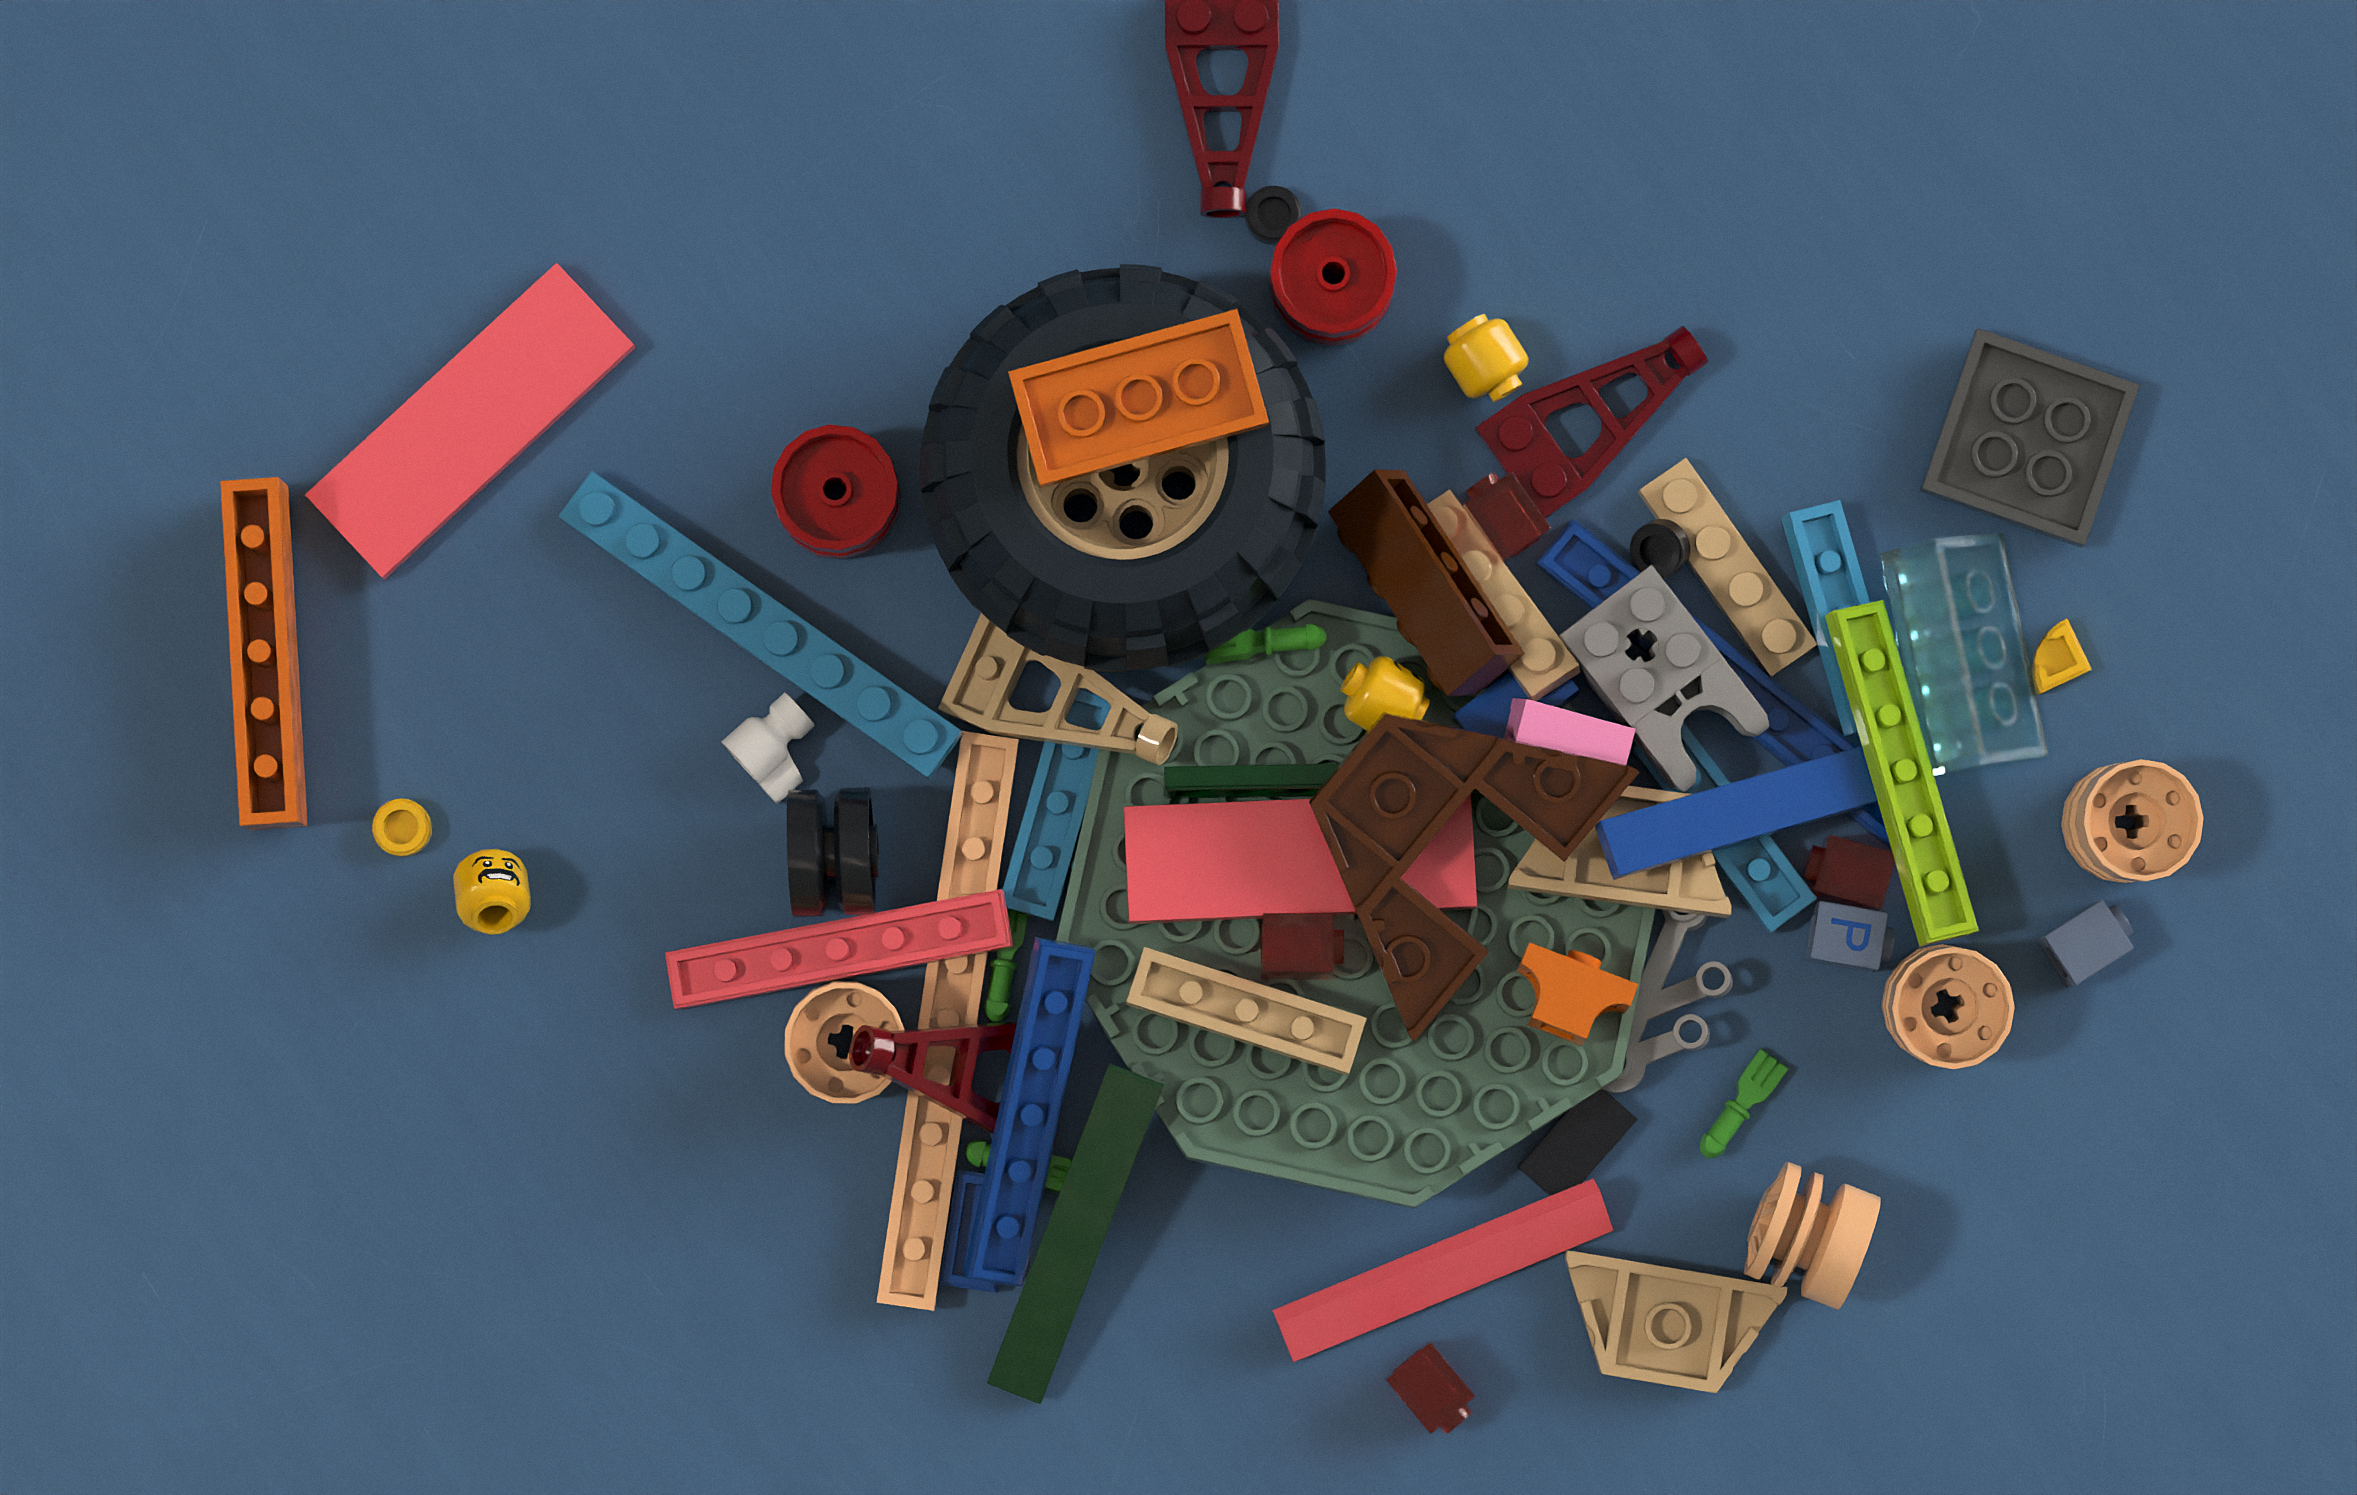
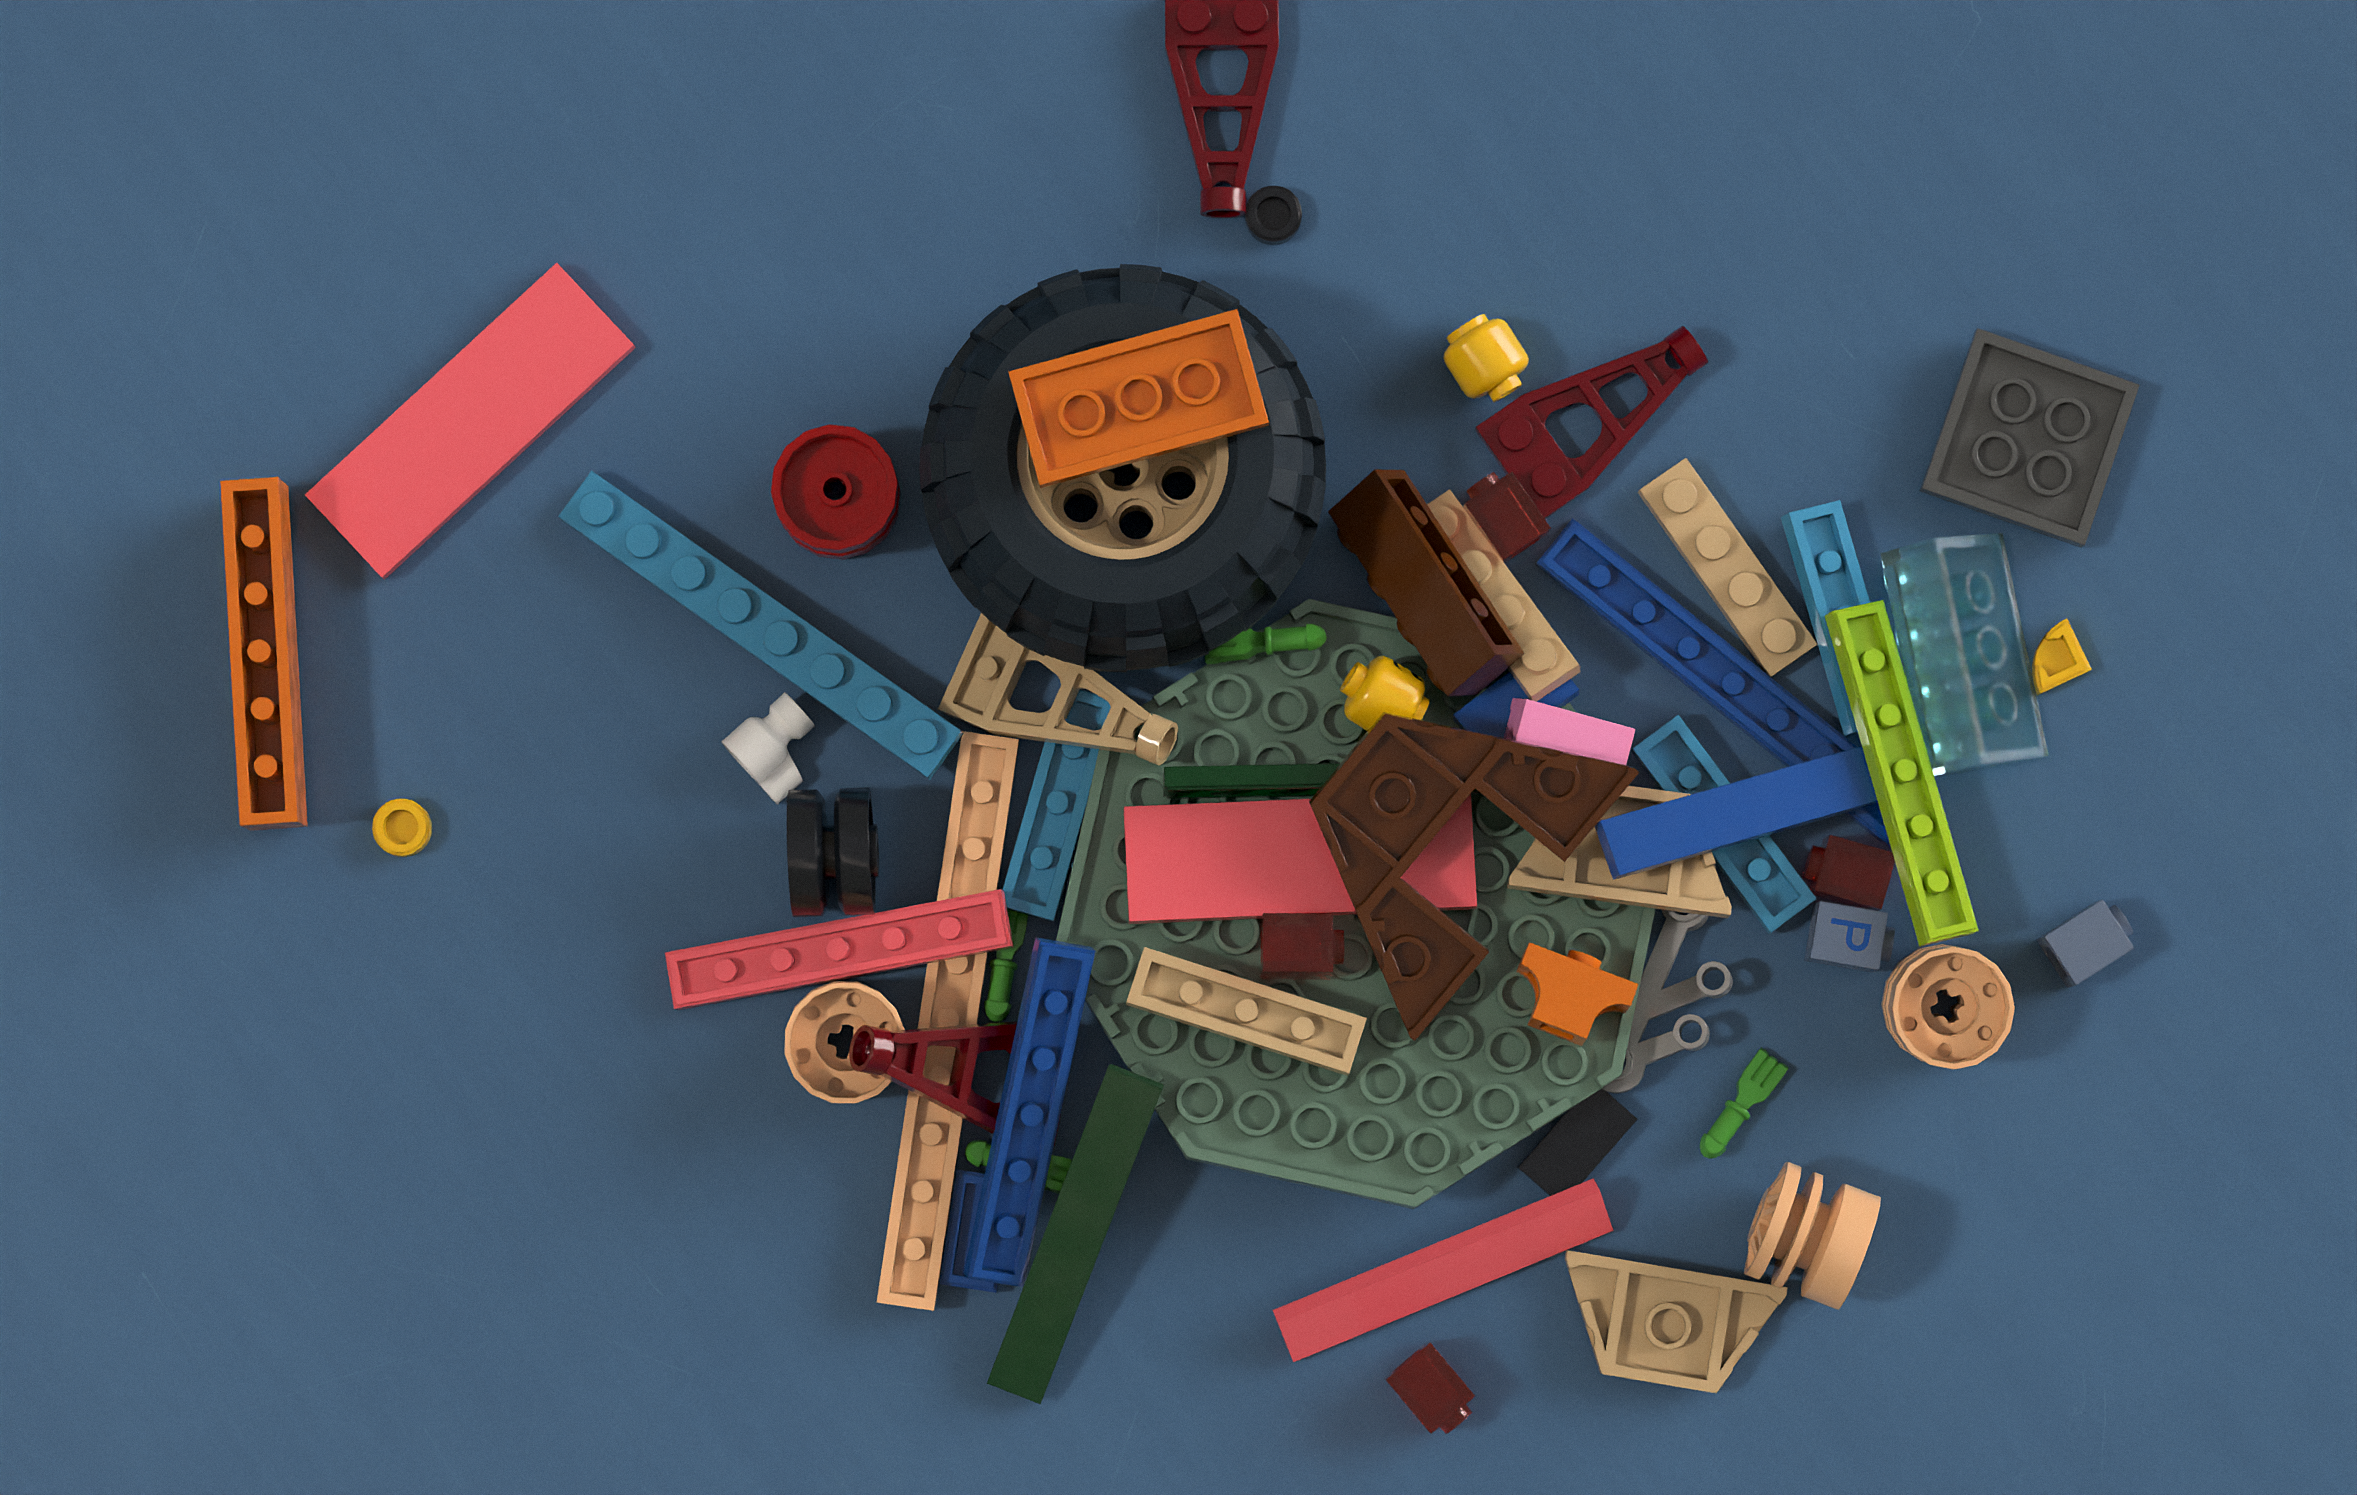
(491, 891): yellow head -> none
(1347, 246): red wheel -> none
(1659, 693): light grey brick -> none
(1660, 545): black tile -> none
(2165, 817): light nougat wheel -> none

